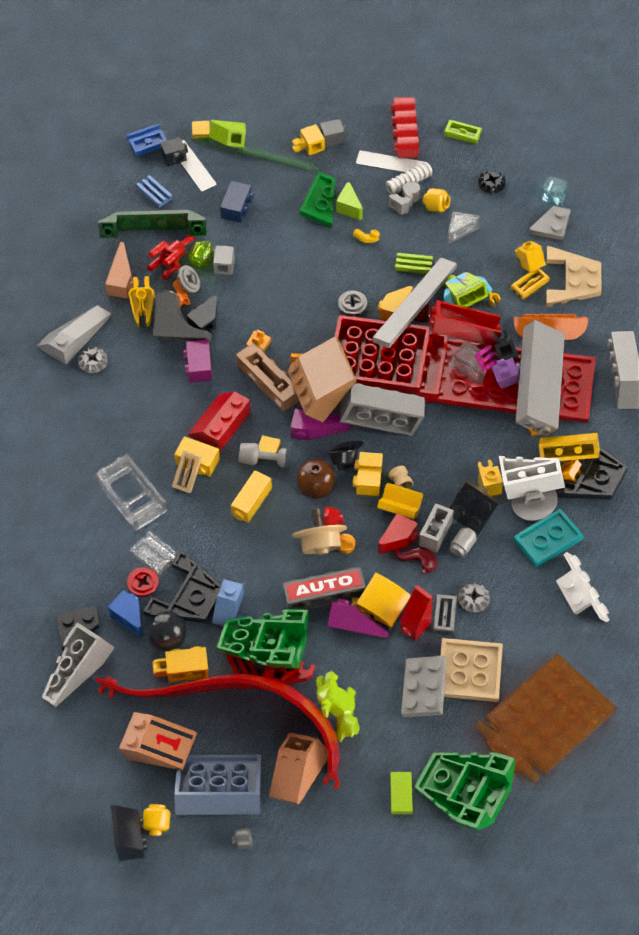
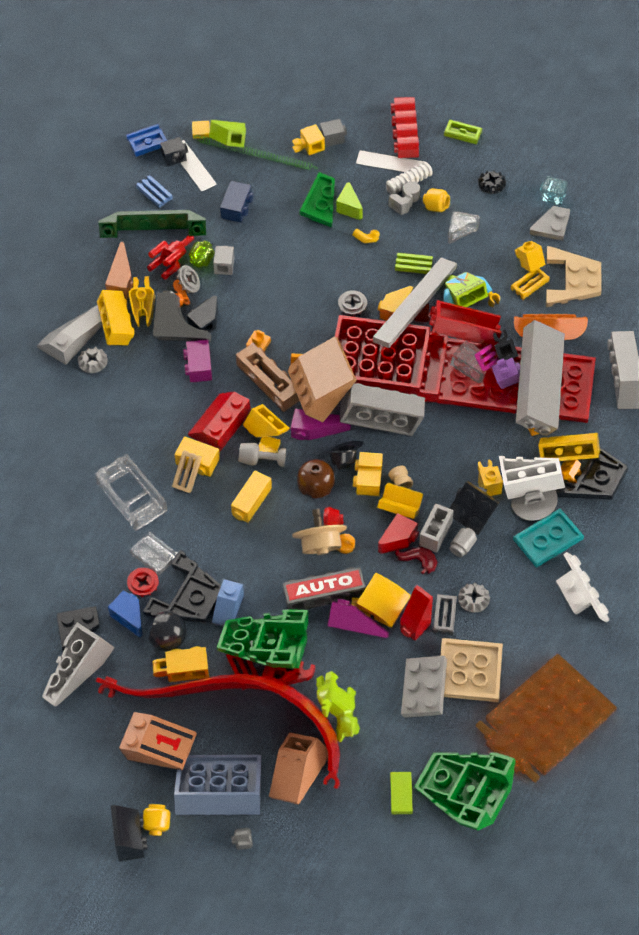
(115, 317): none -> yellow brick
(264, 423): none -> yellow slope

